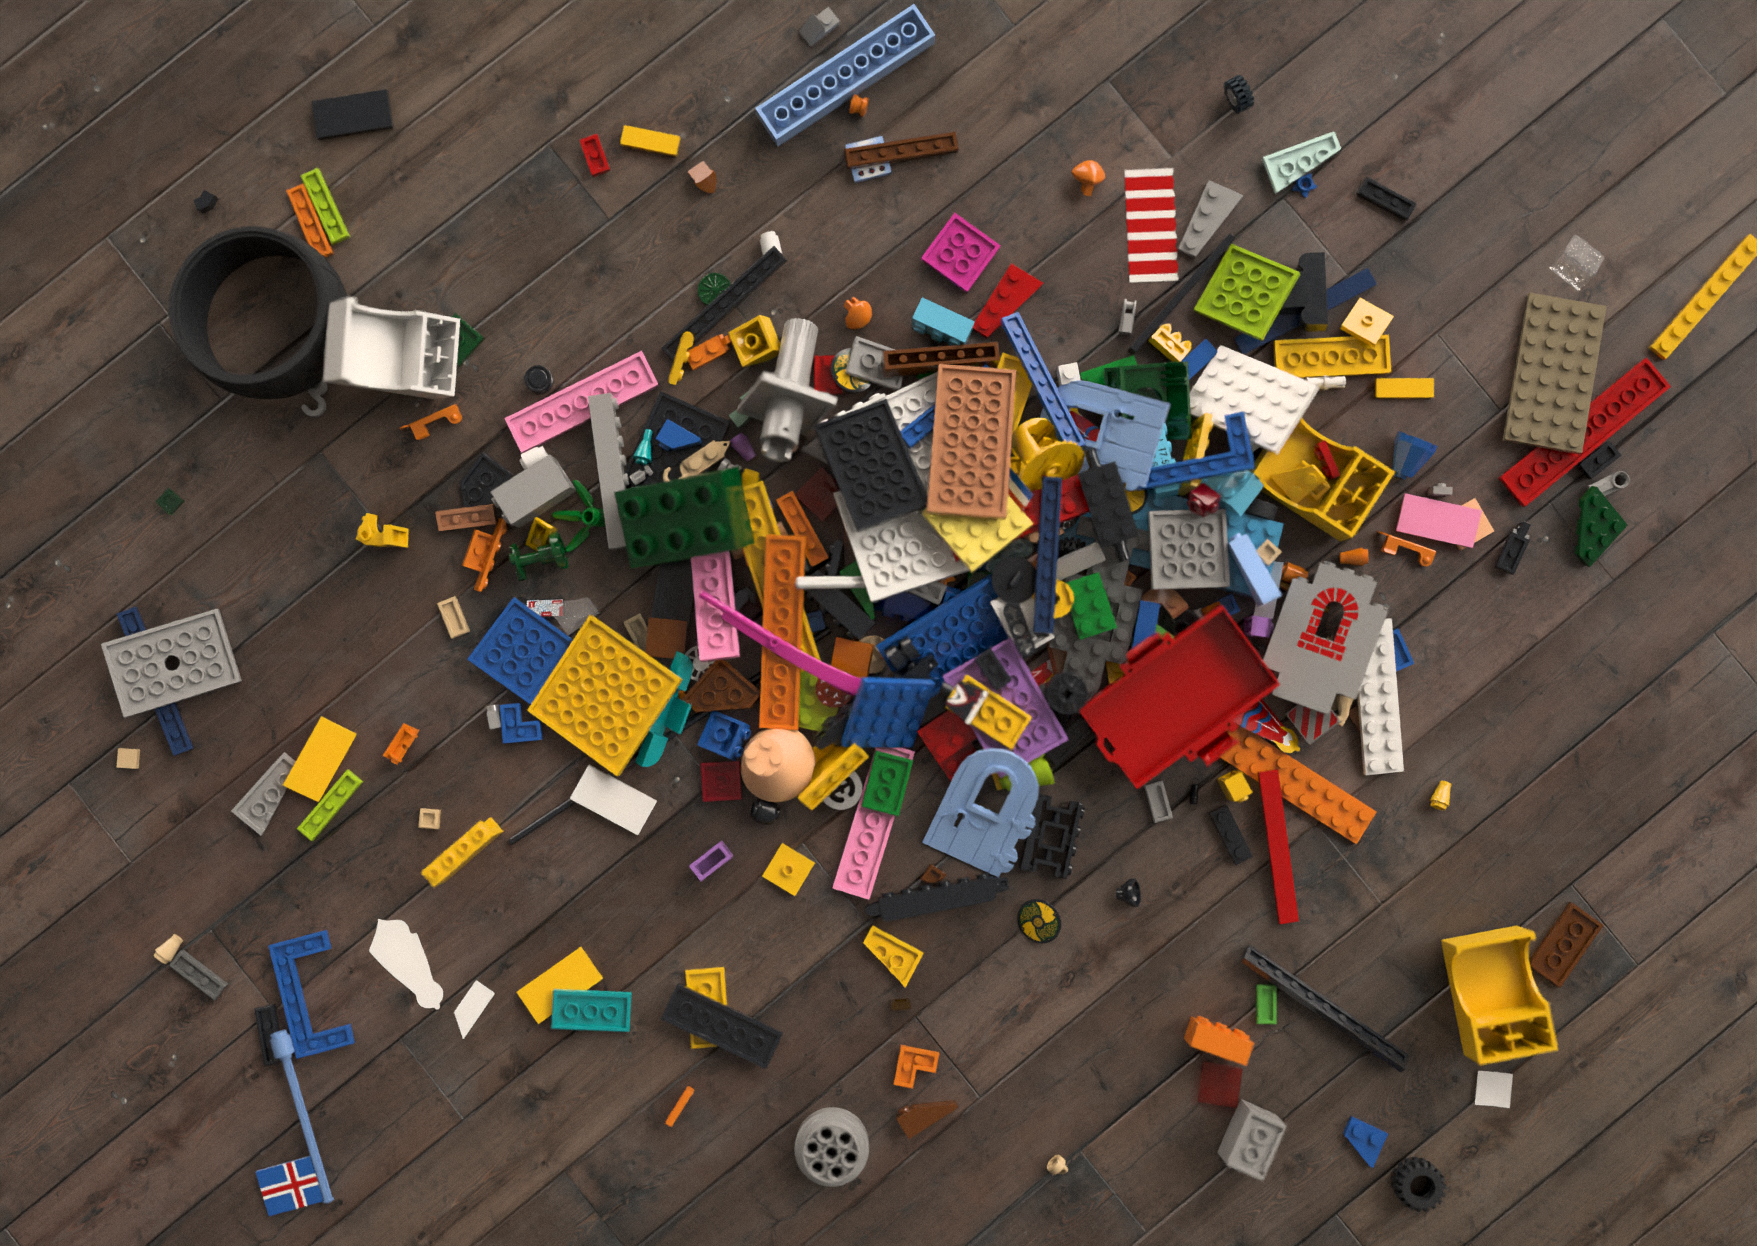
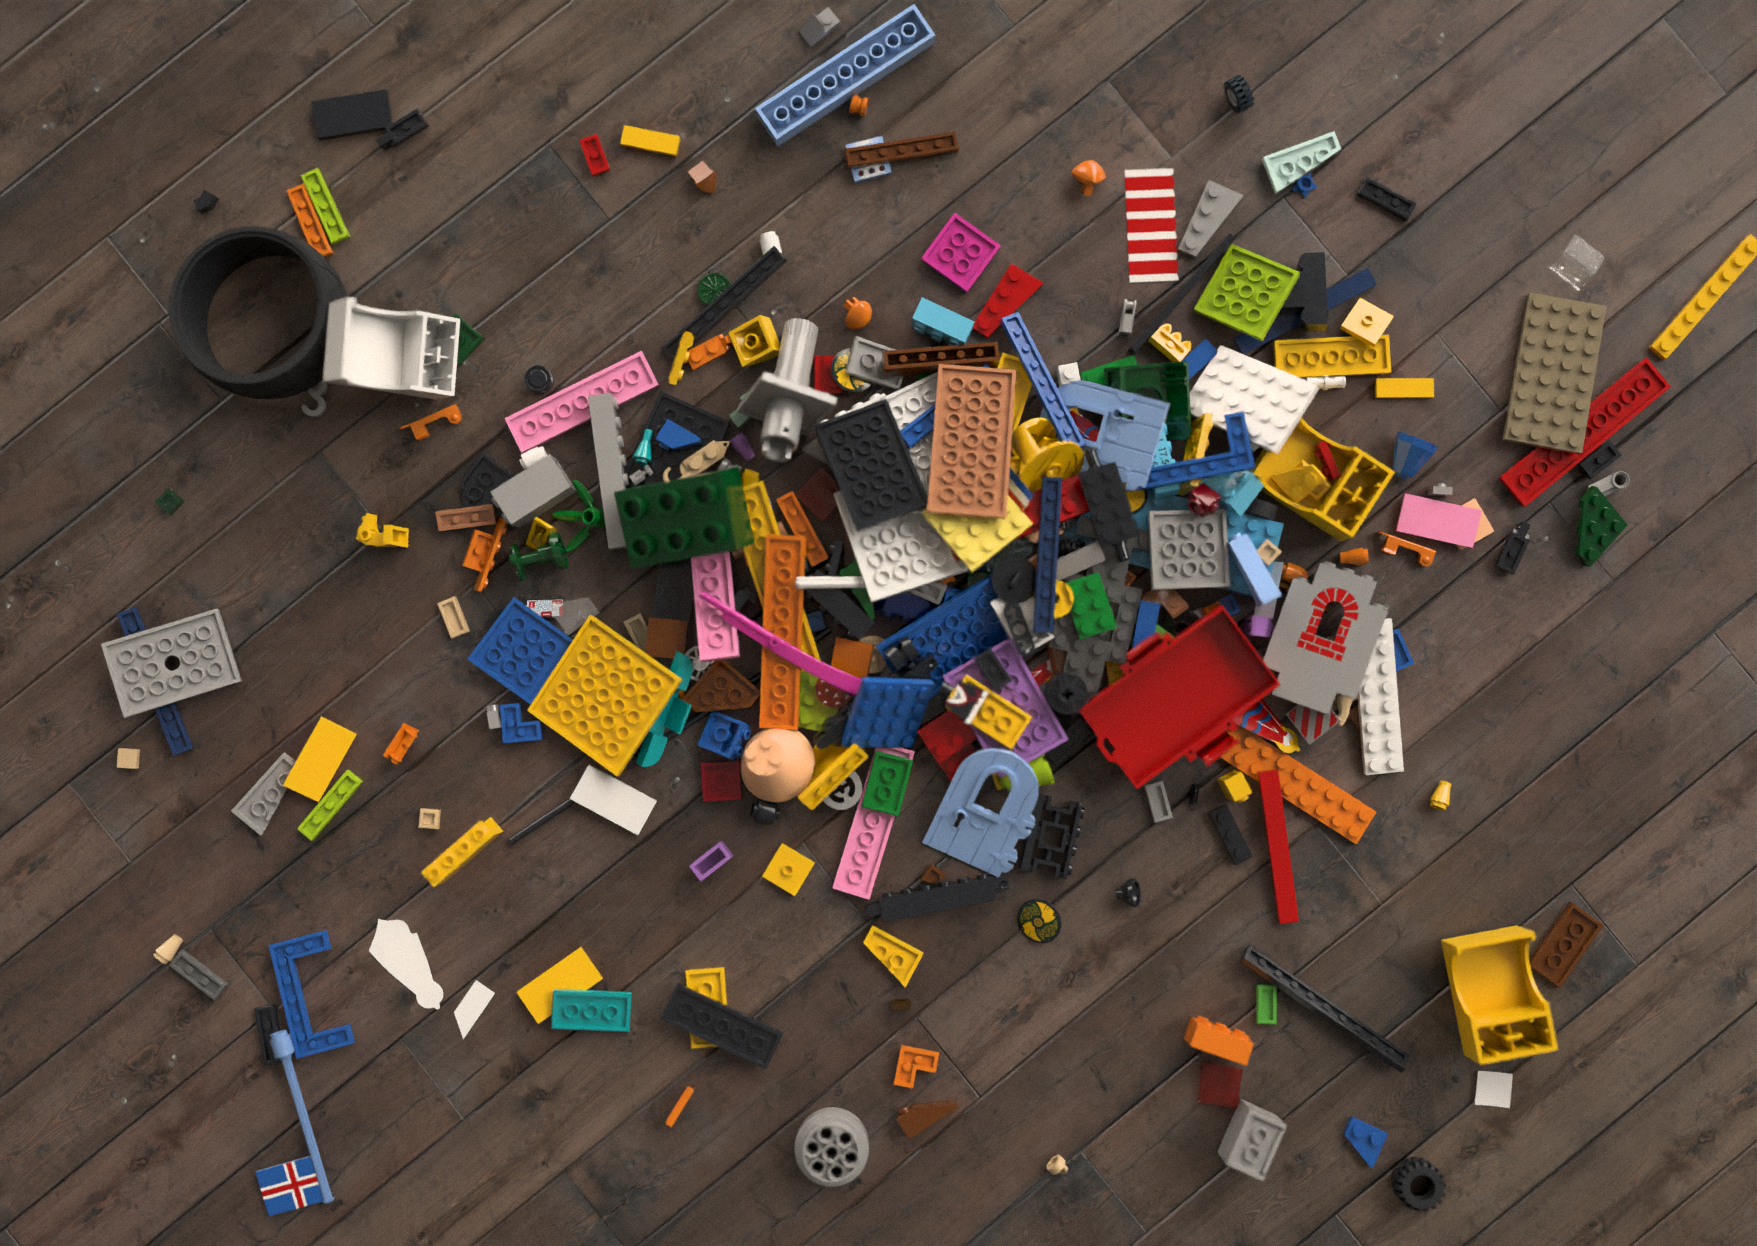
(403, 129): none -> black hinge

